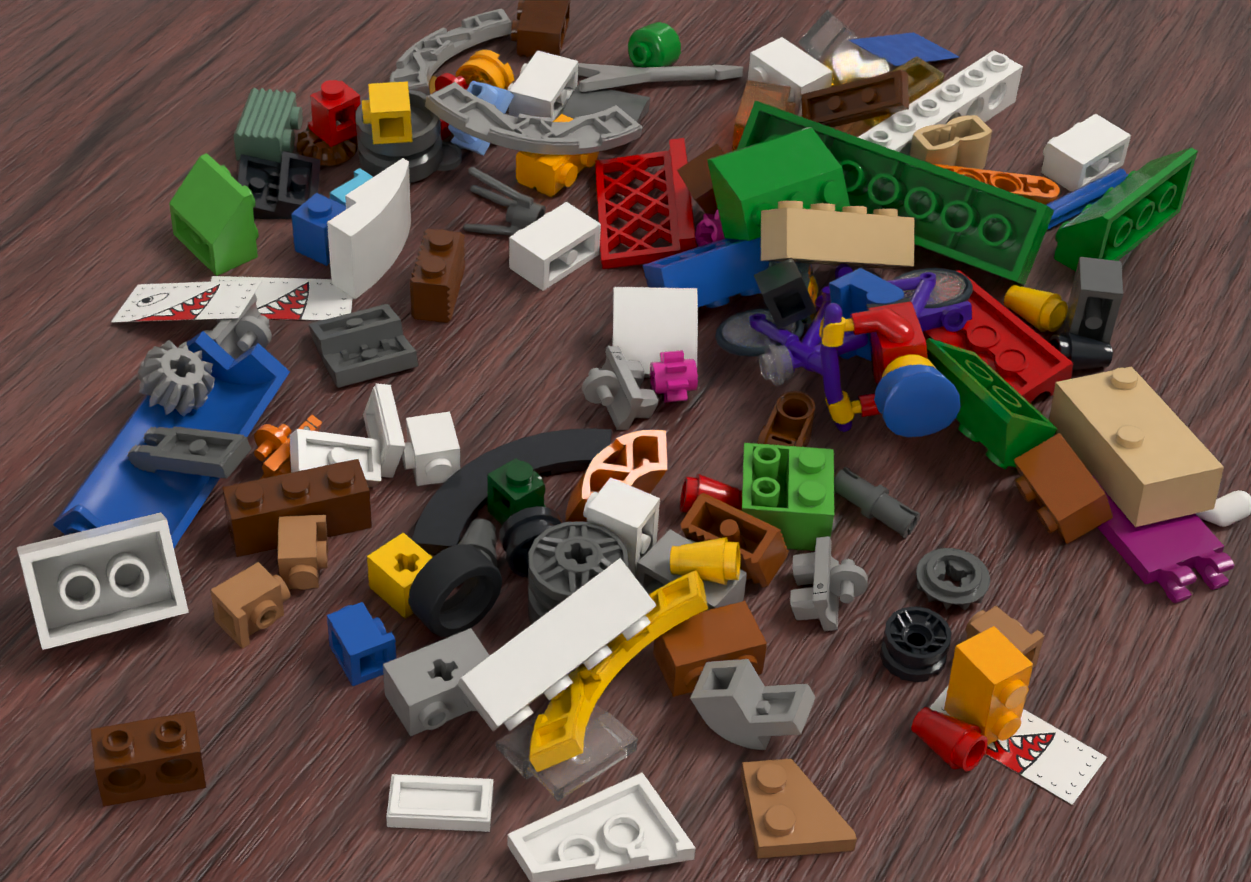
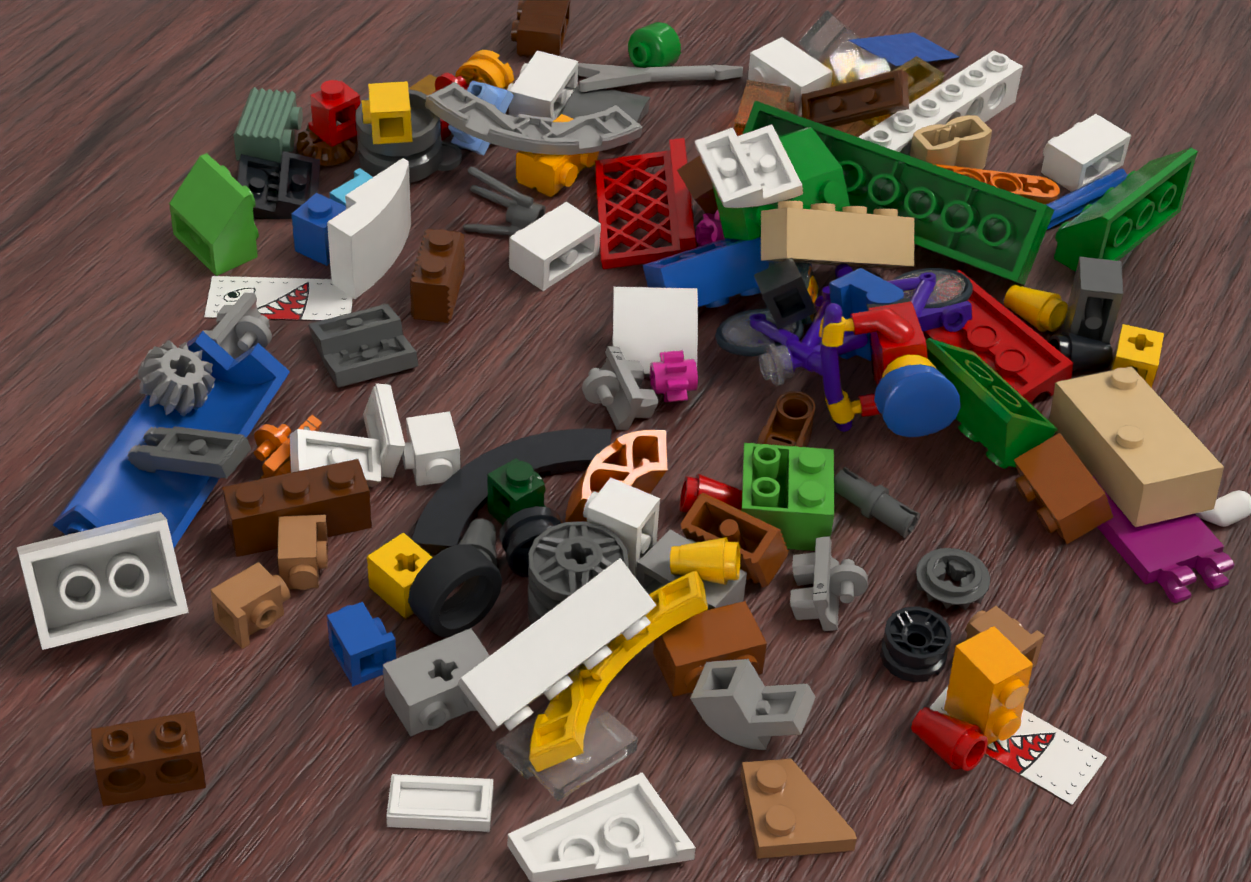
(187, 301): white sticker -> none
(432, 51): light grey tile -> none
(749, 167): none -> white slope
(1138, 349): none -> yellow brick

